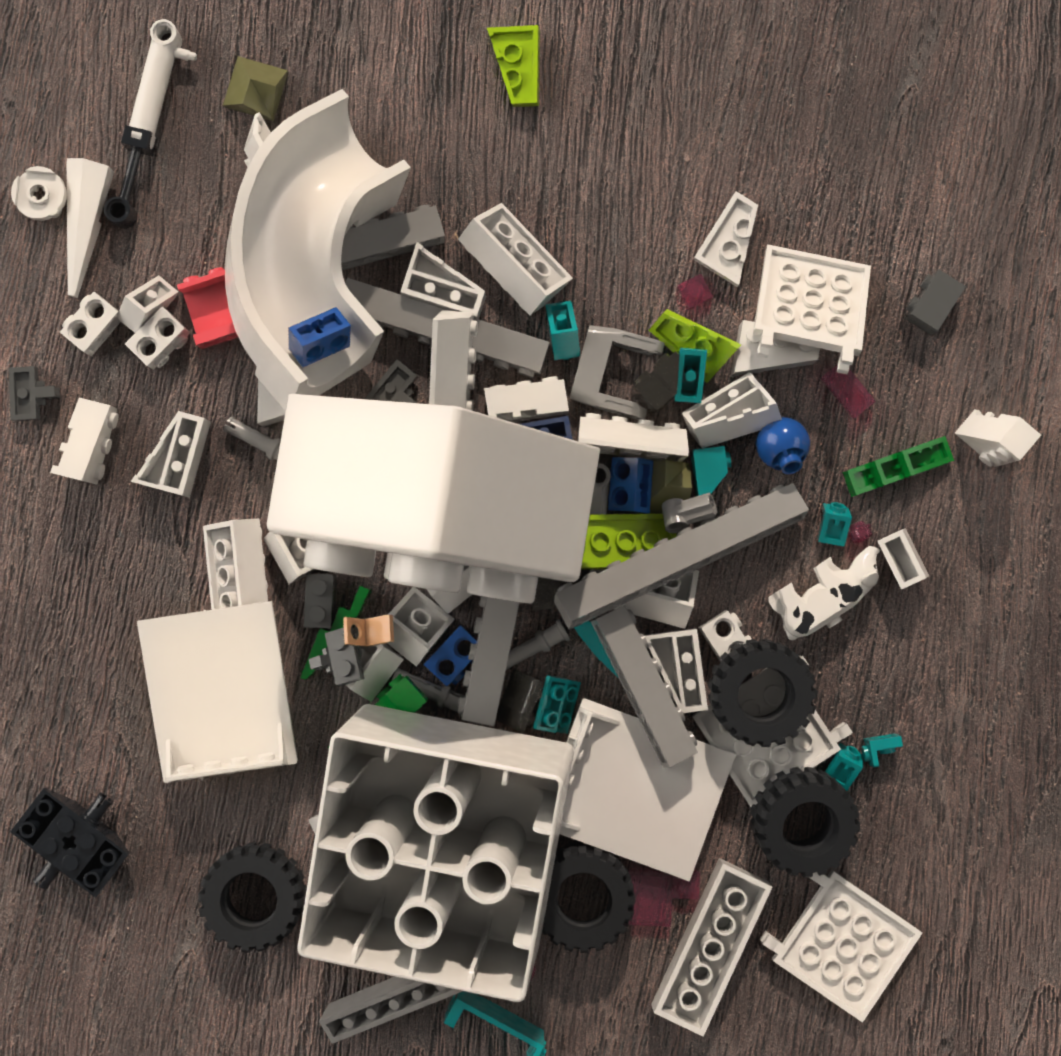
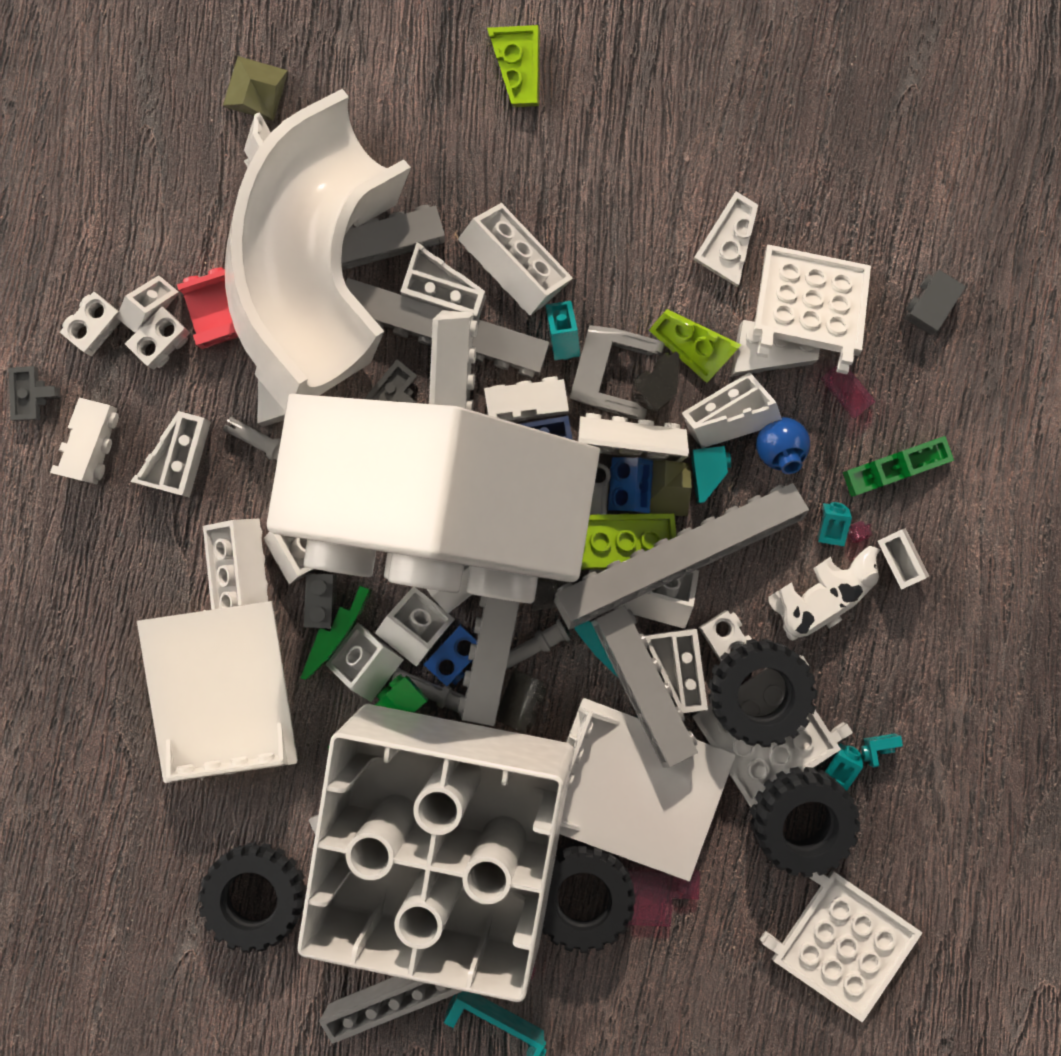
(49, 829): black slope -> none
(50, 205): white plate -> none
(86, 194): white wedge -> none
(140, 134): white piece -> none
(319, 337): blue brick -> none
(339, 659): dark grey hinge -> none
(371, 630): light nougat bracket -> none
(556, 704): teal slope -> none
(681, 513): light grey piece -> none
(691, 375): teal slope -> none
(694, 291): clear pink plate -> none
(711, 947): white brick -> none
(997, 439): white wedge -> none

